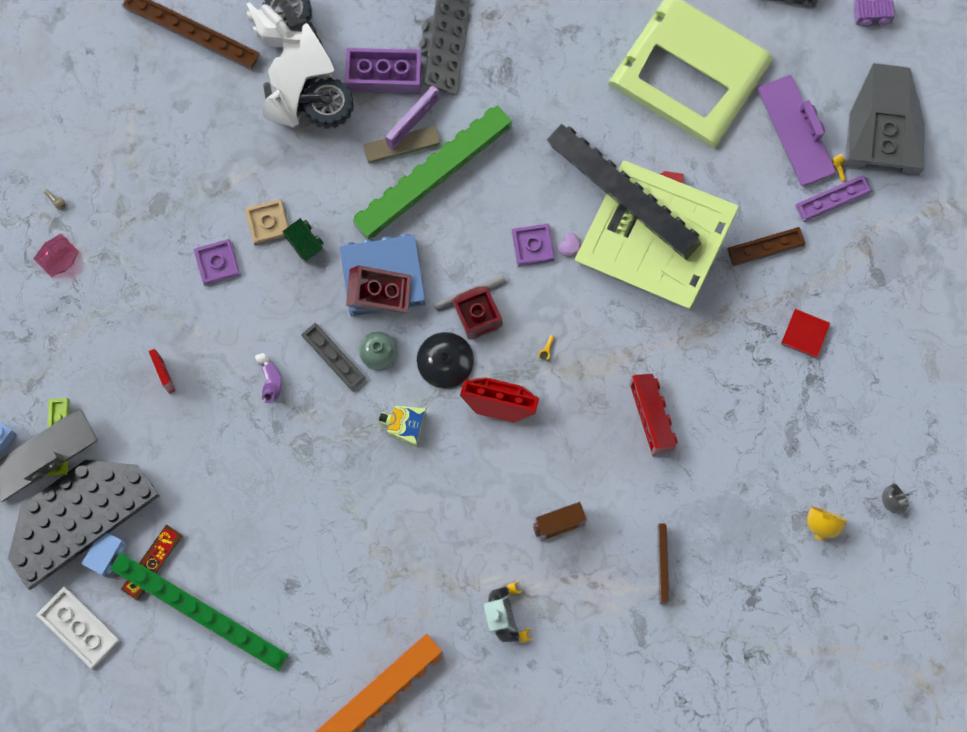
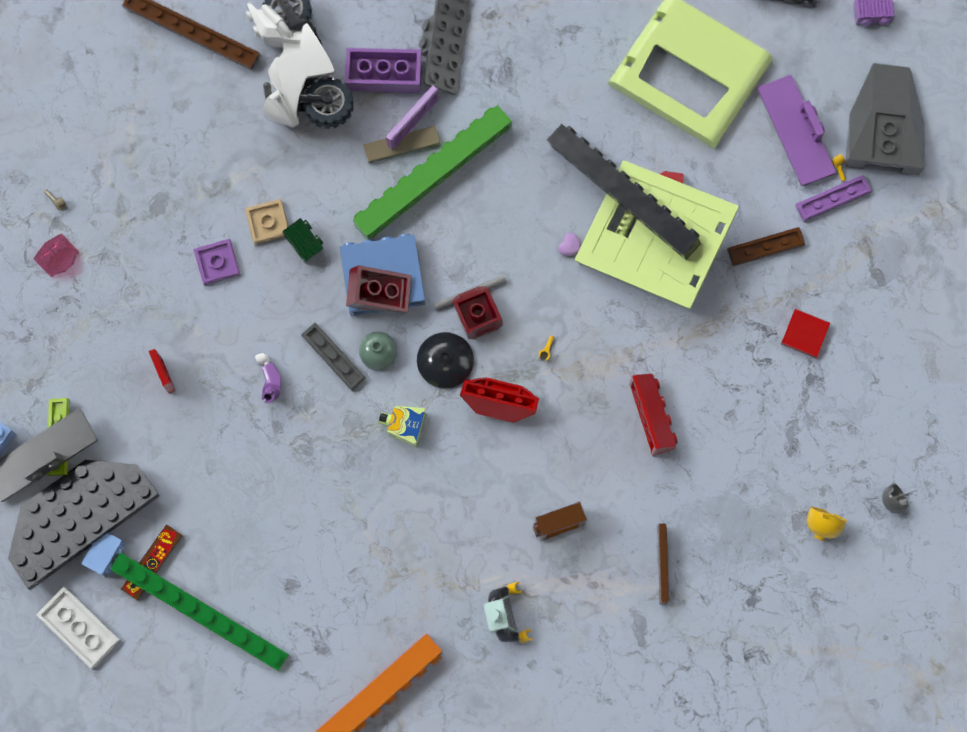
(533, 244): medium lavender tile -> none

